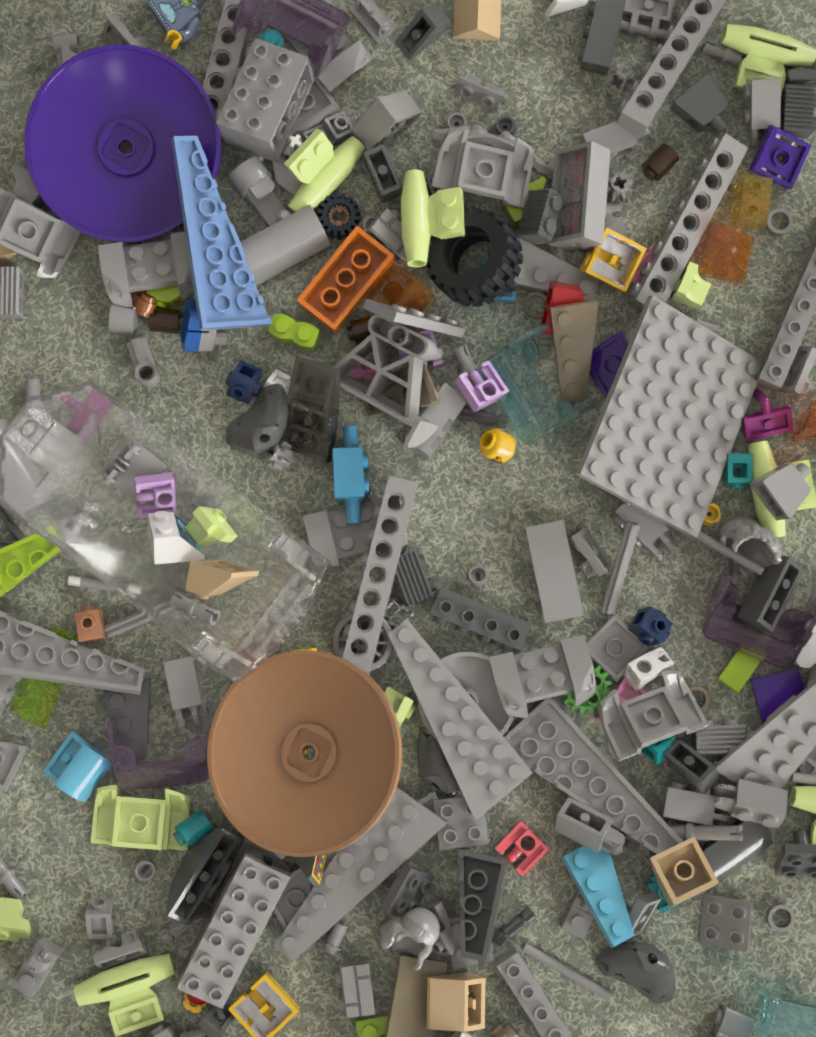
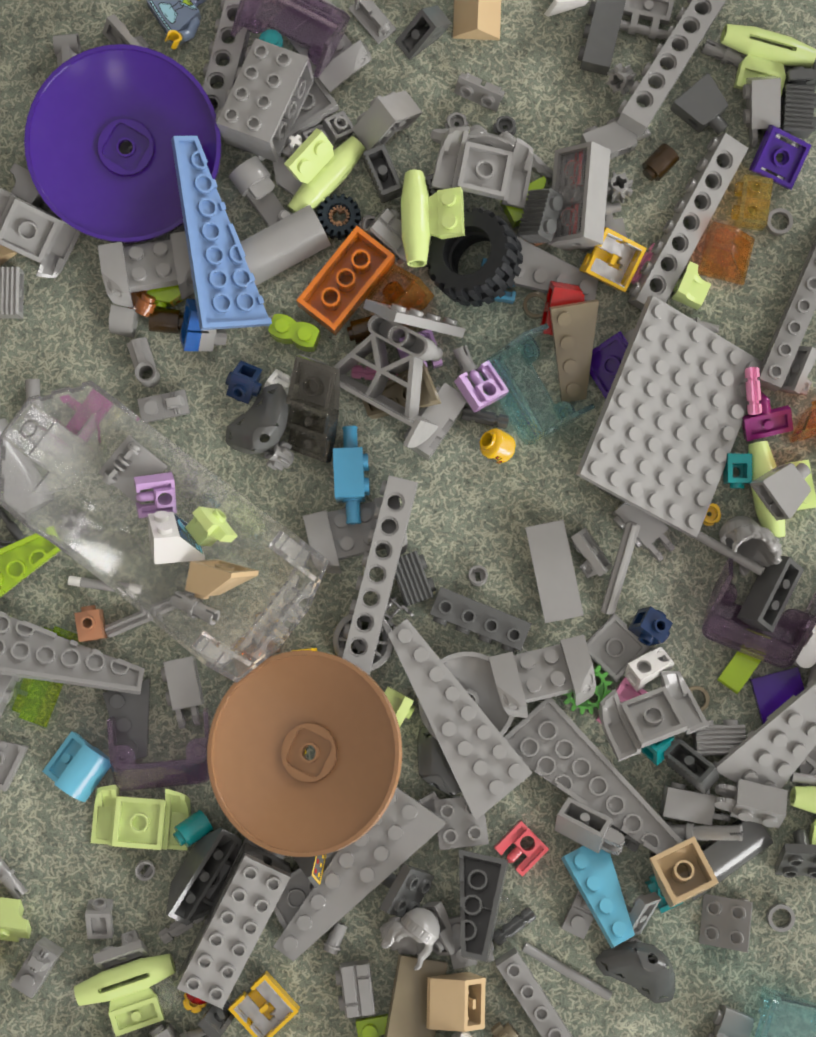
(163, 406): none -> light grey hinge
(753, 391): none -> bright pink axle

